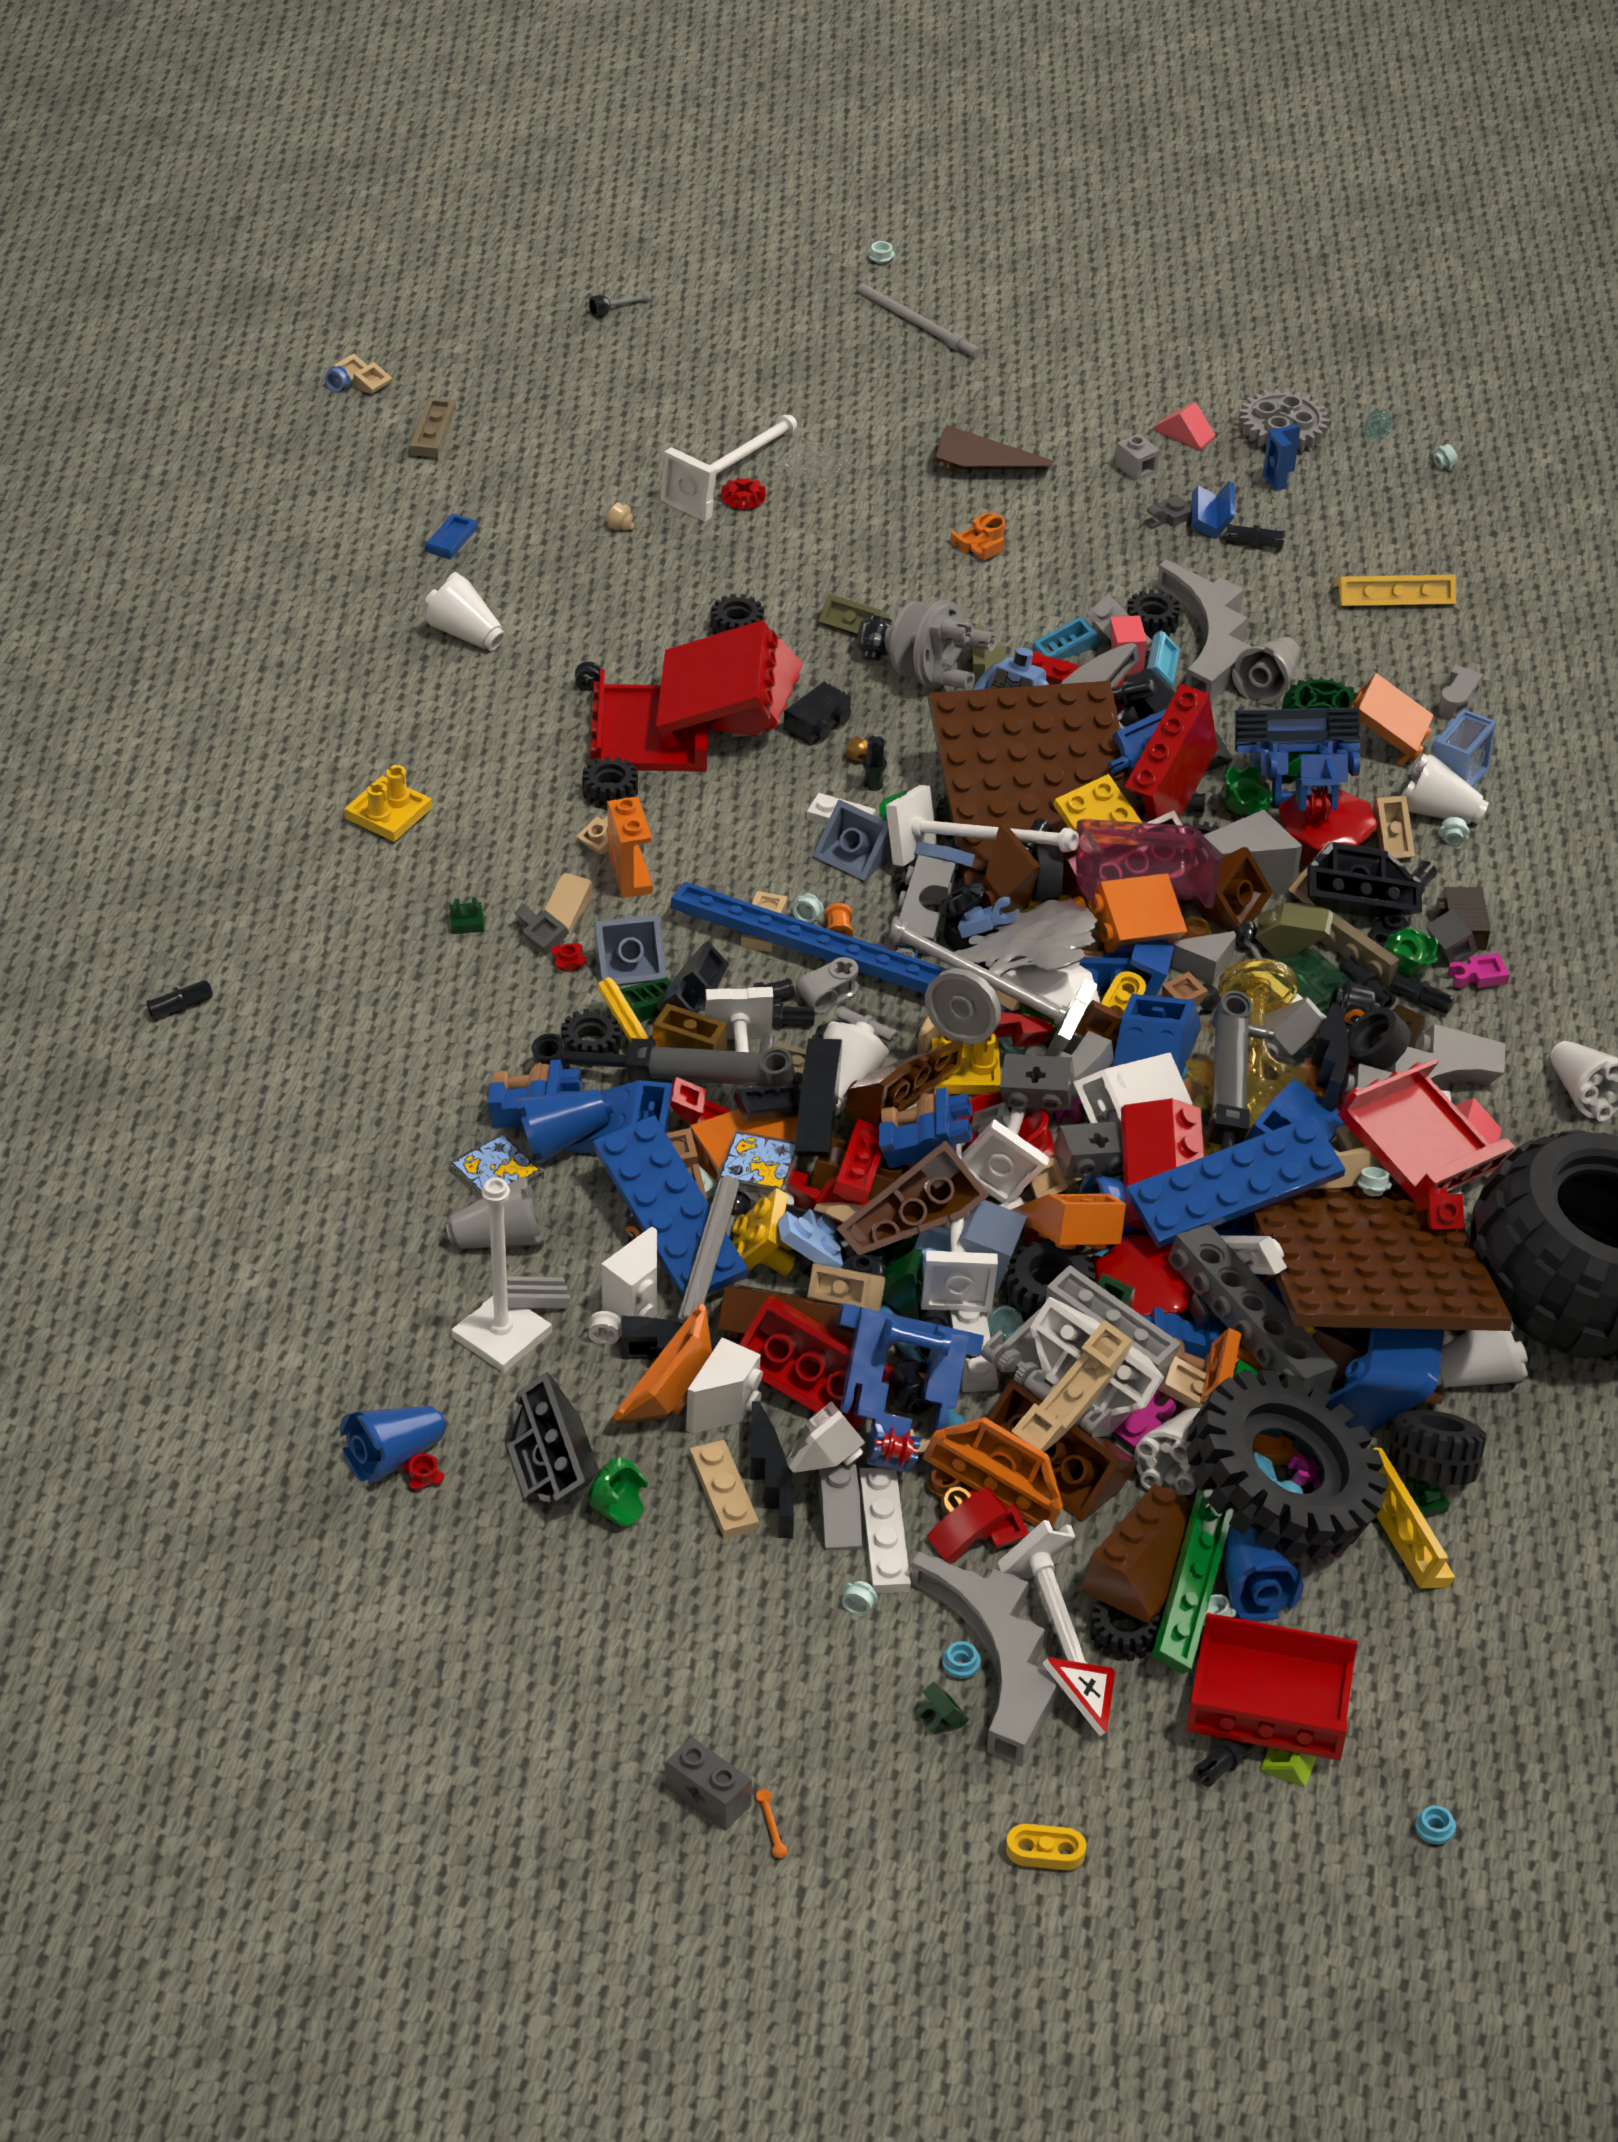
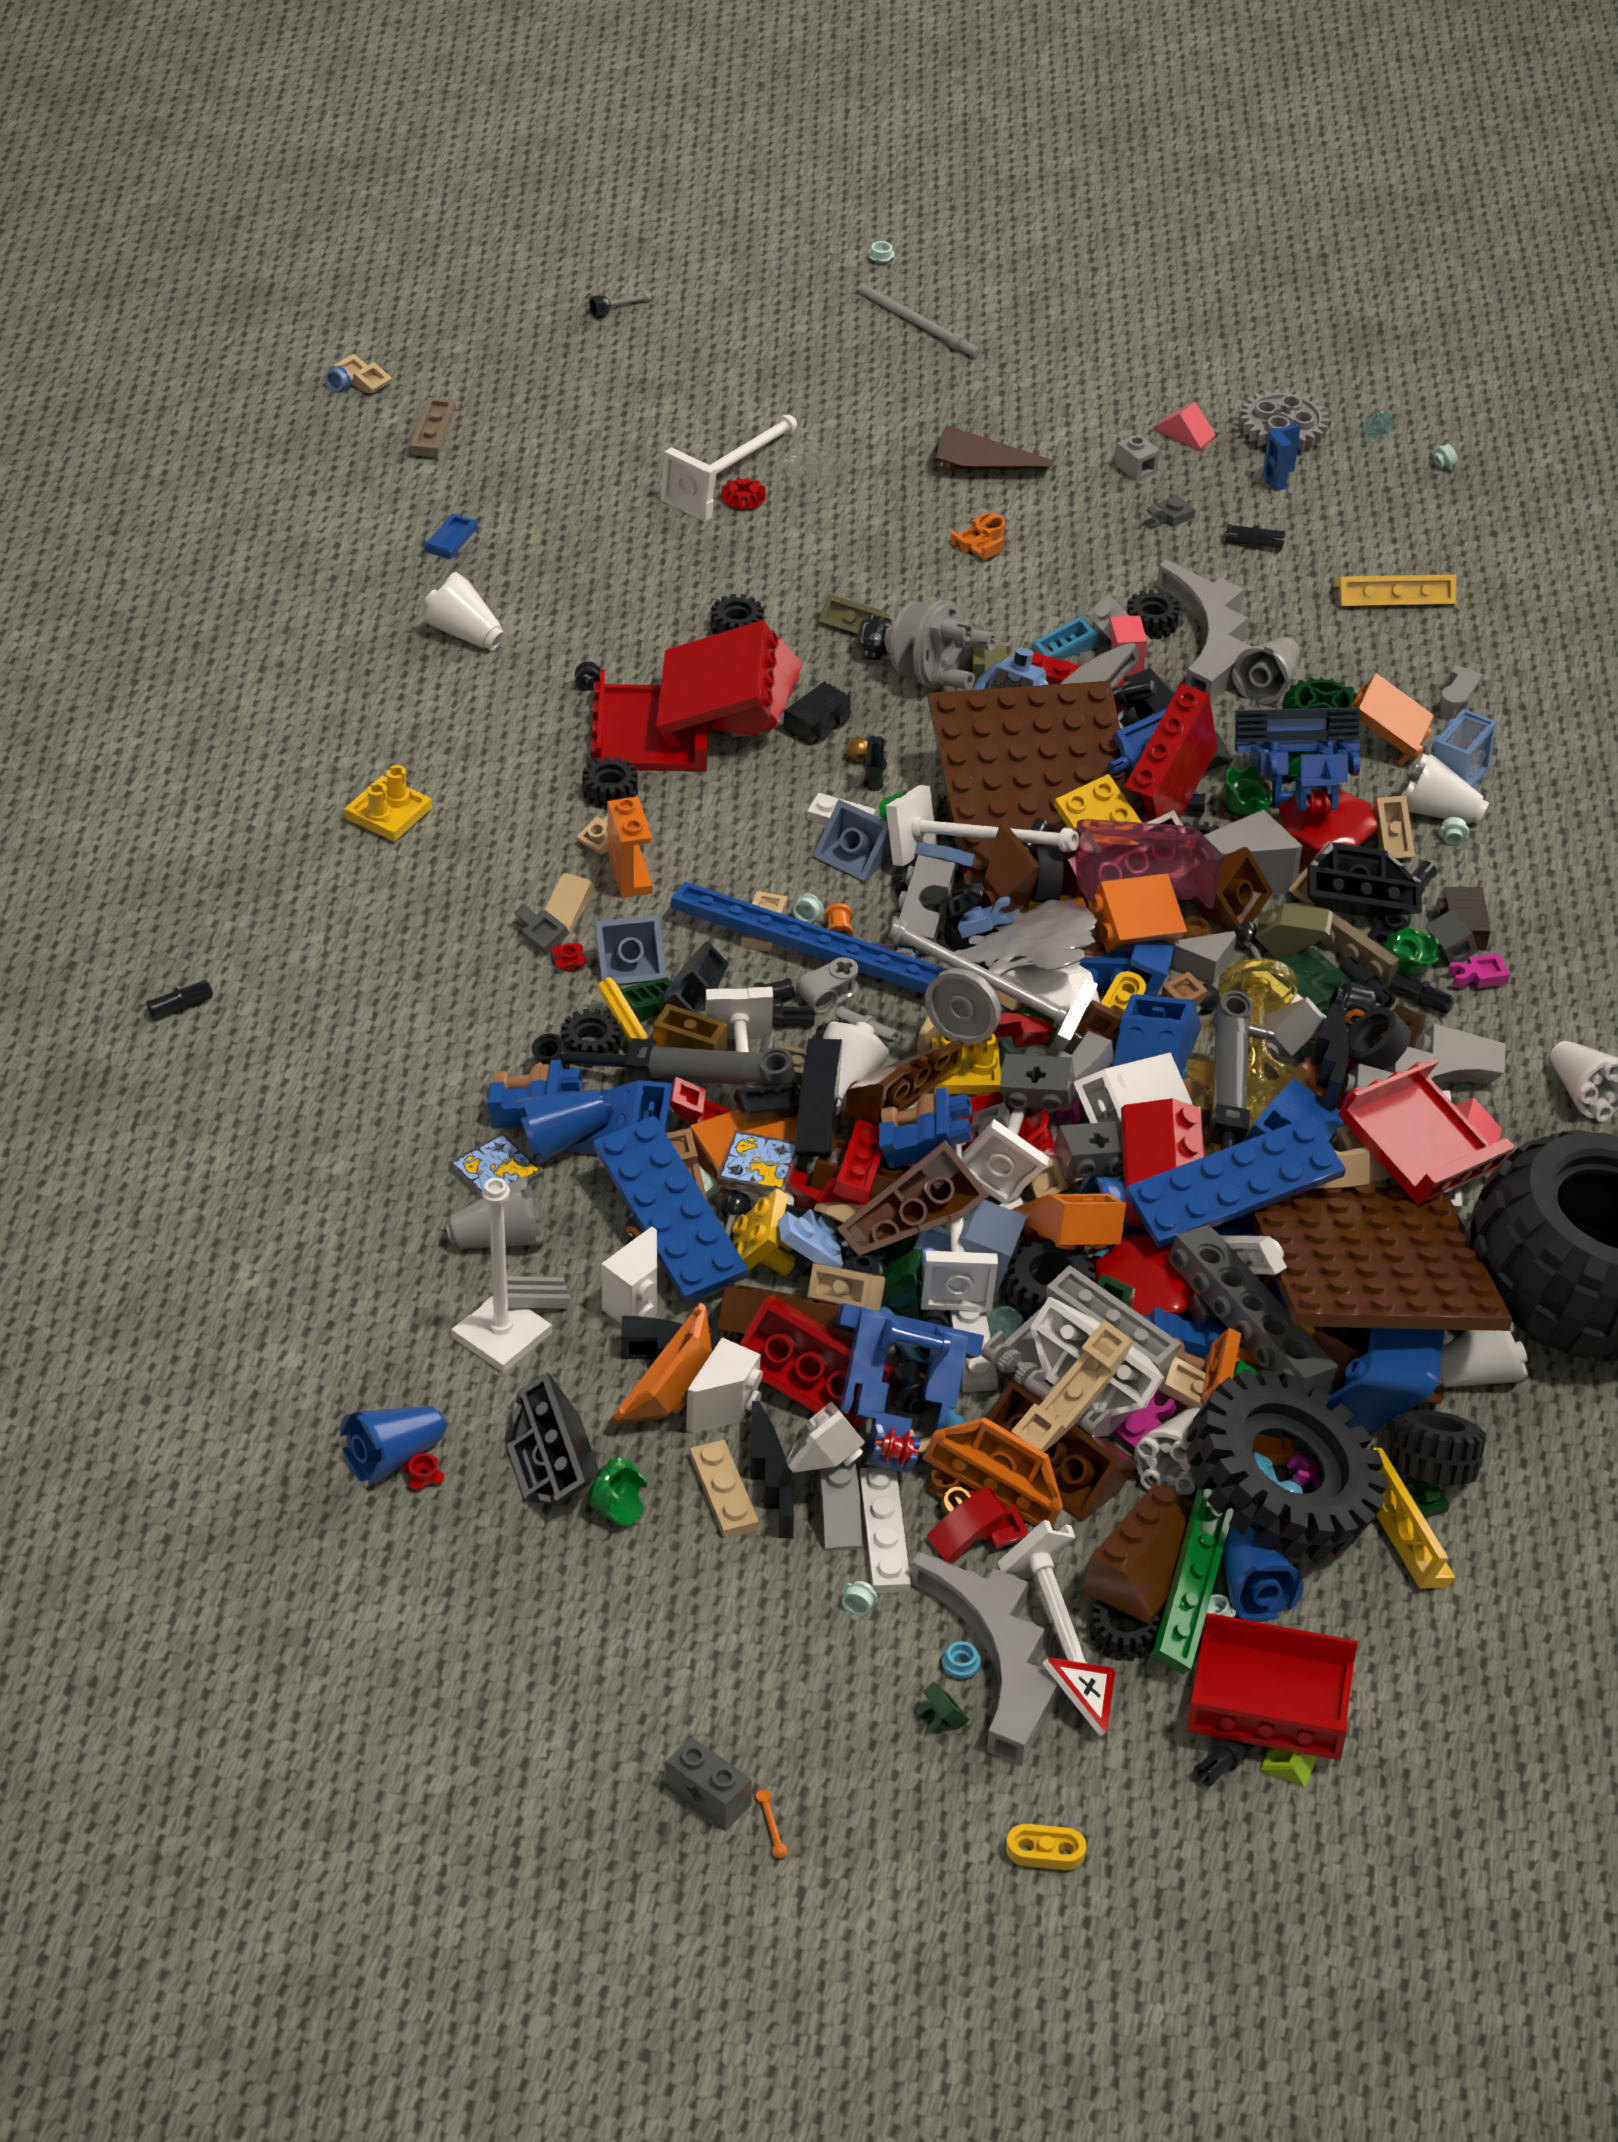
(466, 917): dark green tile -> none
(604, 1327): white bush -> none
(619, 517): tan plate -> none
(709, 1246): light grey axle -> none
(1164, 657): medium azure tile -> none
(1213, 512): blue panel -> none
(1374, 1181): light aqua plate -> none
(1438, 1816): medium azure plate -> none
(1443, 1209): red bracket -> none

